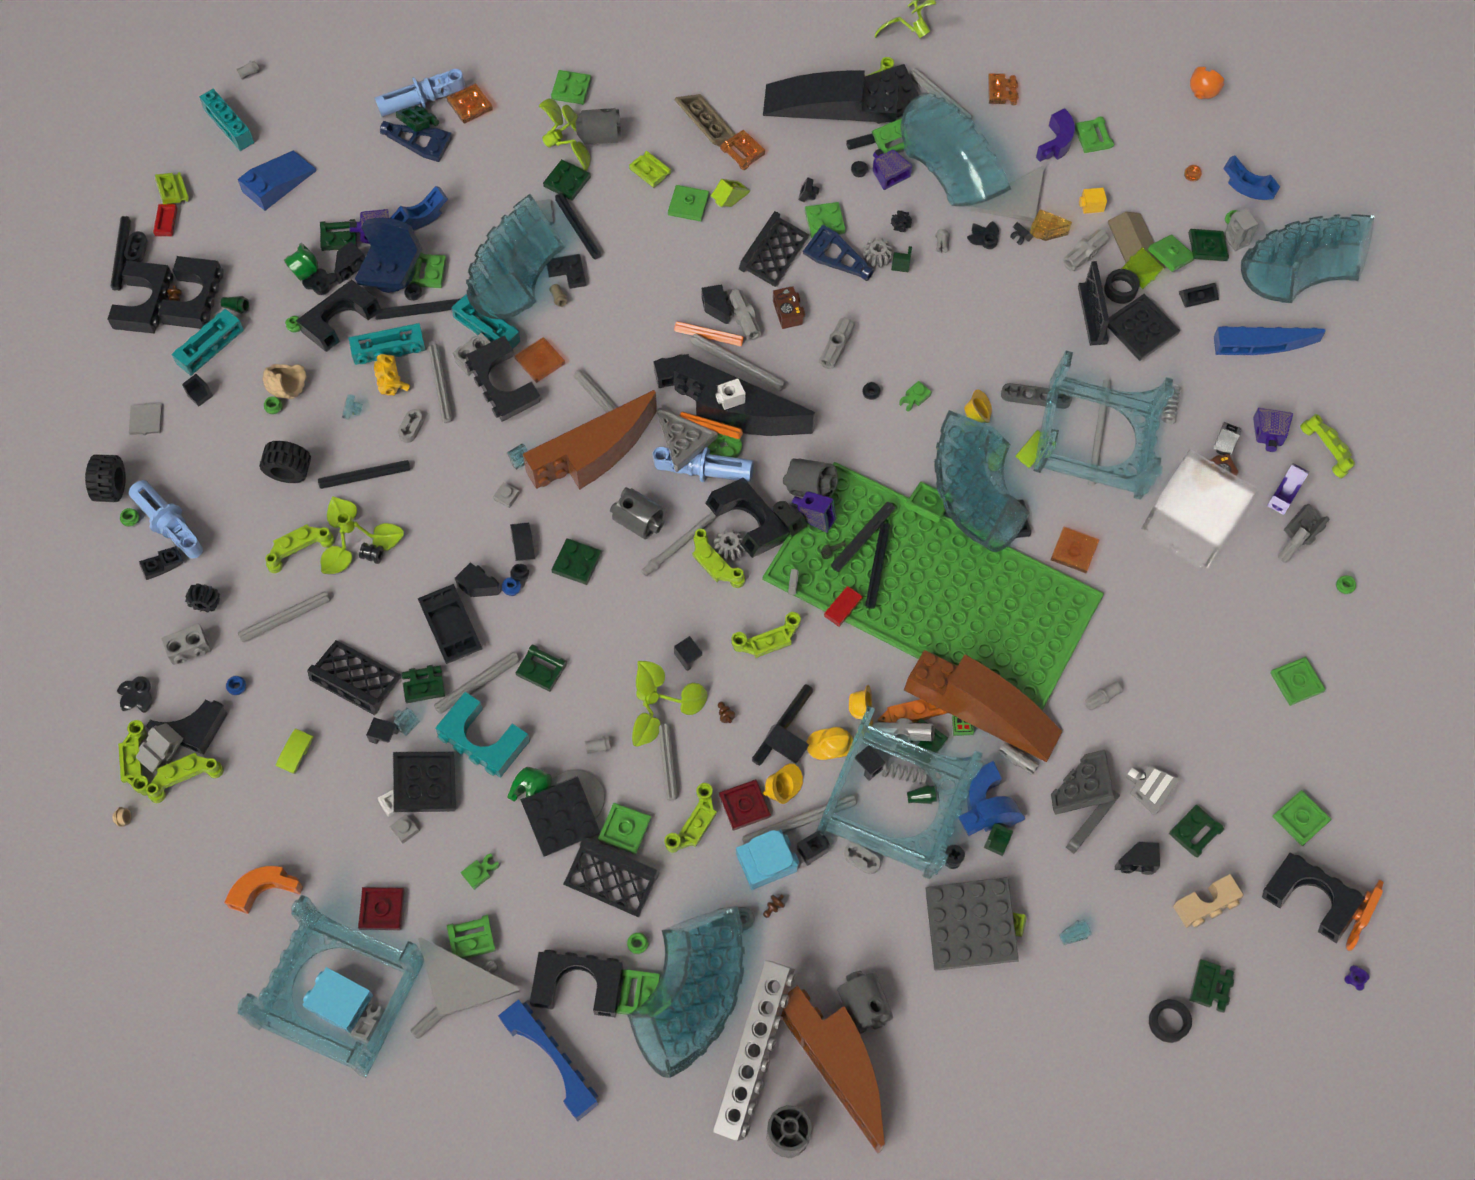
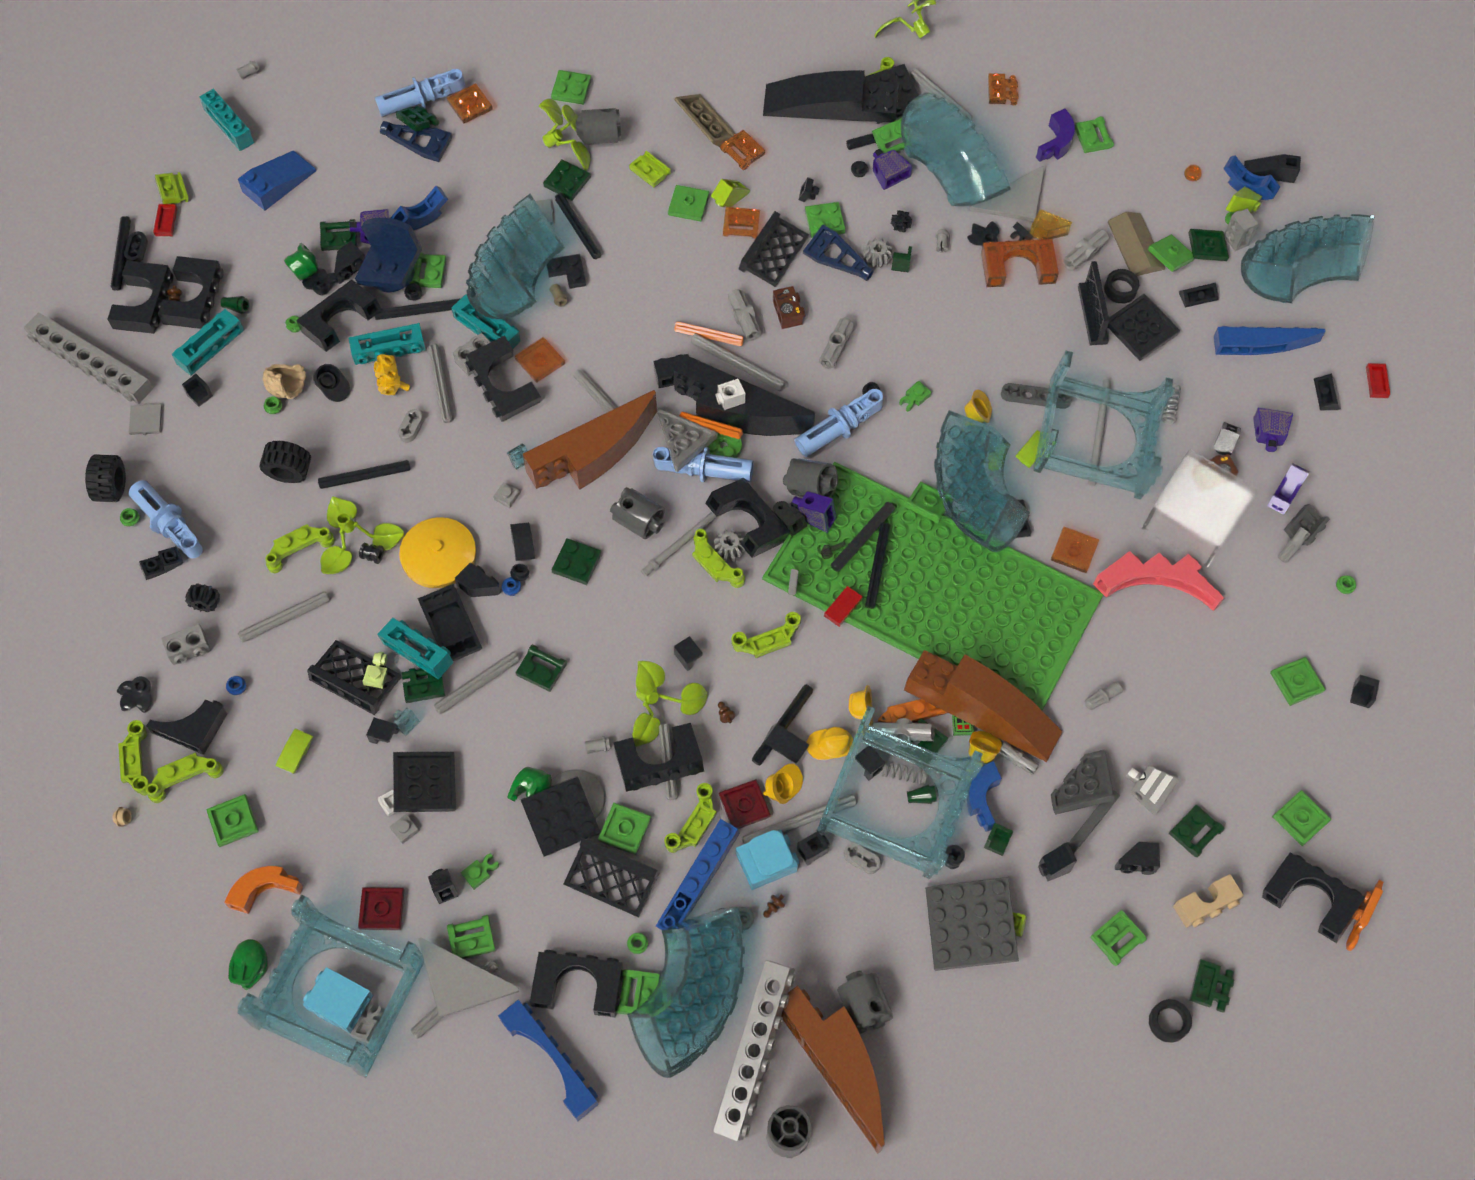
(88, 358): none -> light grey brick
(159, 747): light grey brick -> none
(232, 820): none -> bright green plate
(246, 963): none -> green helmet
(331, 382): none -> black cap
(351, 407): clear light blue tile -> none
(376, 675): none -> yellowish green plate
(437, 552): none -> yellow dish
(437, 657): none -> teal brick
(442, 885): none -> black slope
(494, 758): teal arch -> none
(640, 774): none -> black arch
(699, 874): none -> blue slope
(715, 304): black slope -> none
(741, 217): none -> clear orange plate
(839, 422): none -> light blue piece
(986, 744): none -> yellow piece
(989, 812): blue arch -> none
(1039, 252): none -> clear orange arch
(1057, 862): none -> black slope
(1076, 932): clear light blue cone -> none
(1093, 200): yellow brick -> none
(1113, 932): none -> bright green plate
(1144, 267): clear neon green piece -> none
(1158, 571): none -> coral arch
(1206, 83): orange cylinder -> none
(1244, 200): none -> lime slope
(1281, 167): none -> black slope
(1327, 393): none -> black slope
(1333, 442): lime plate -> none
(1361, 974): dark purple plate -> none
(1364, 691): none -> black panel
(1377, 380): none -> red tile

